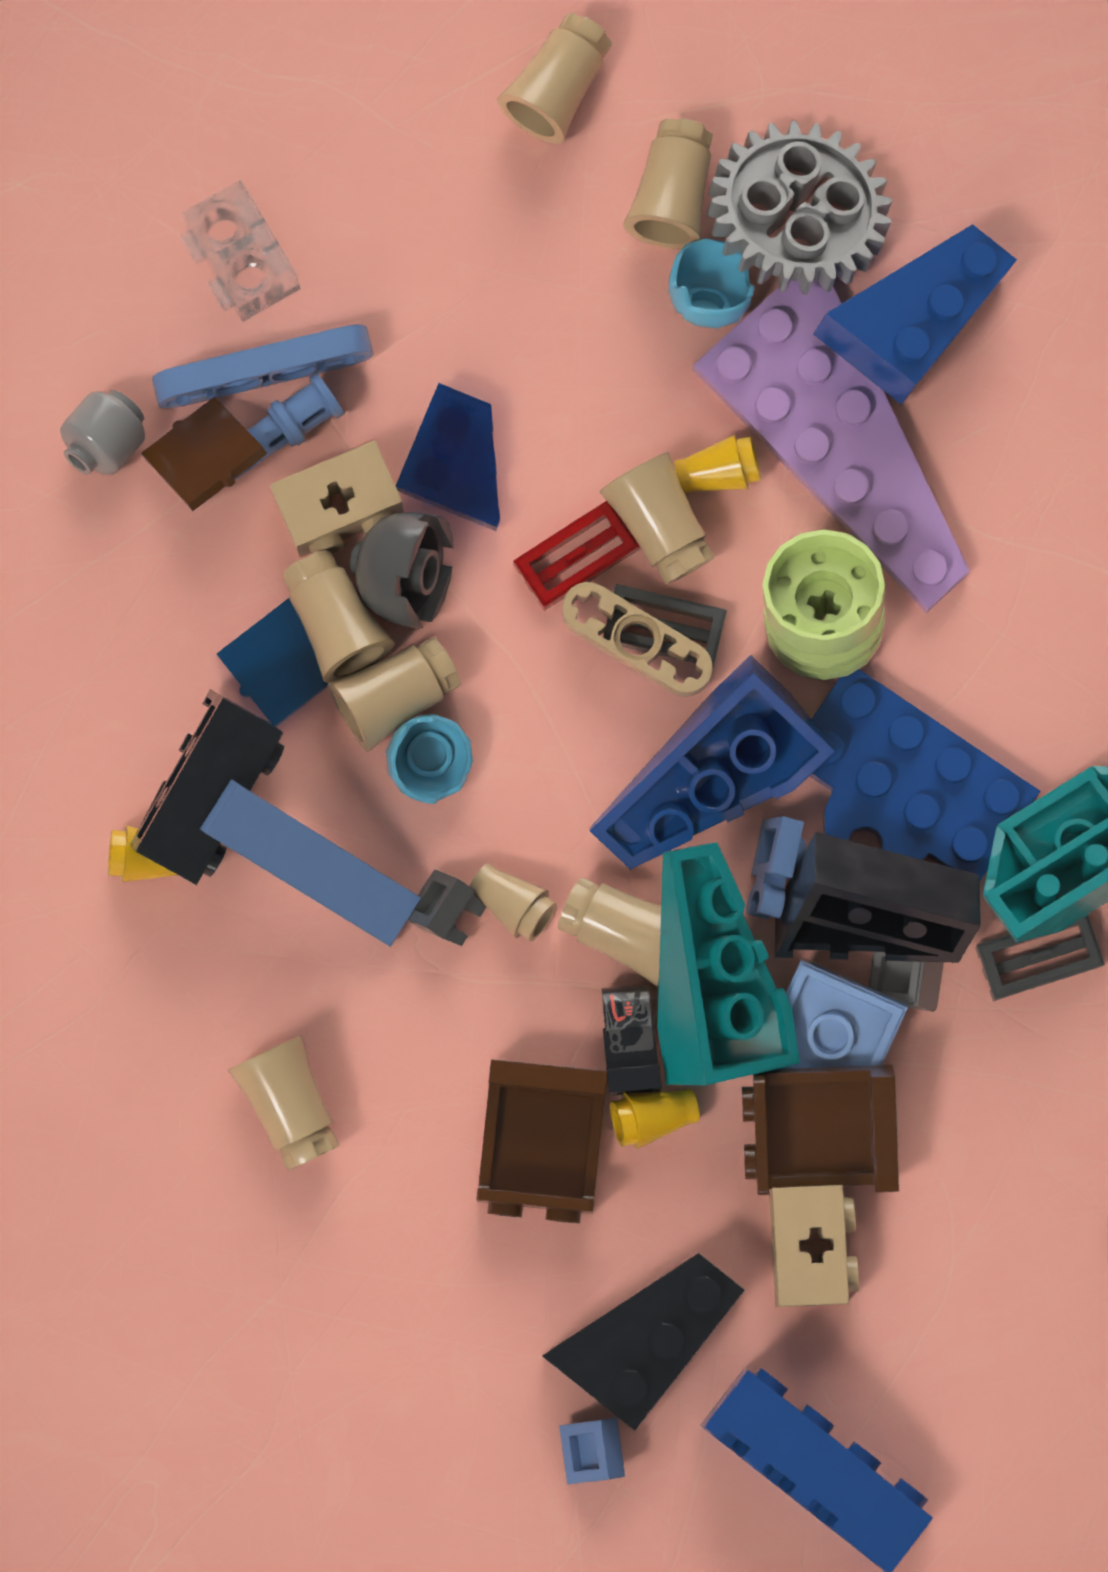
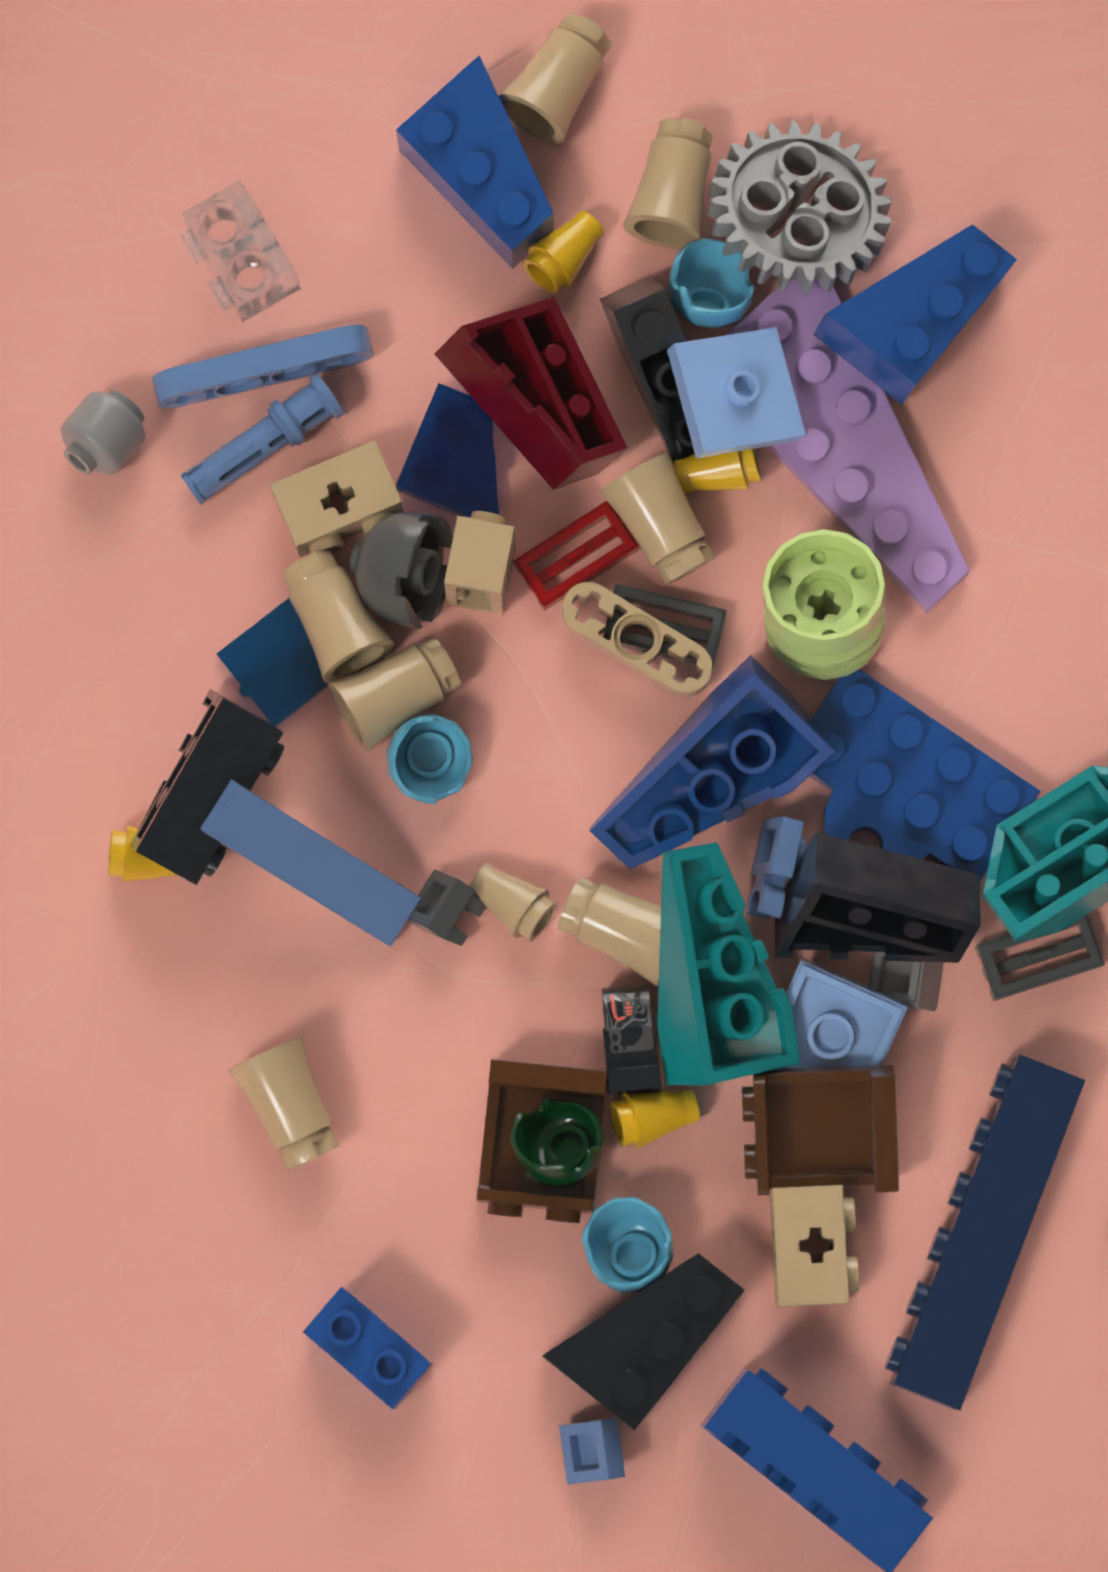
(203, 453): reddish brown piece -> none
(367, 1348): none -> blue brick
(478, 164): none -> blue wedge
(480, 562): none -> tan brick
(537, 390): none -> dark red wedge
(558, 1141): none -> dark green hair
(561, 254): none -> yellow cone
(628, 1244): none -> medium azure hair
(644, 330): none -> black slope
(736, 392): none -> light blue plate
(986, 1231): none -> dark blue brick

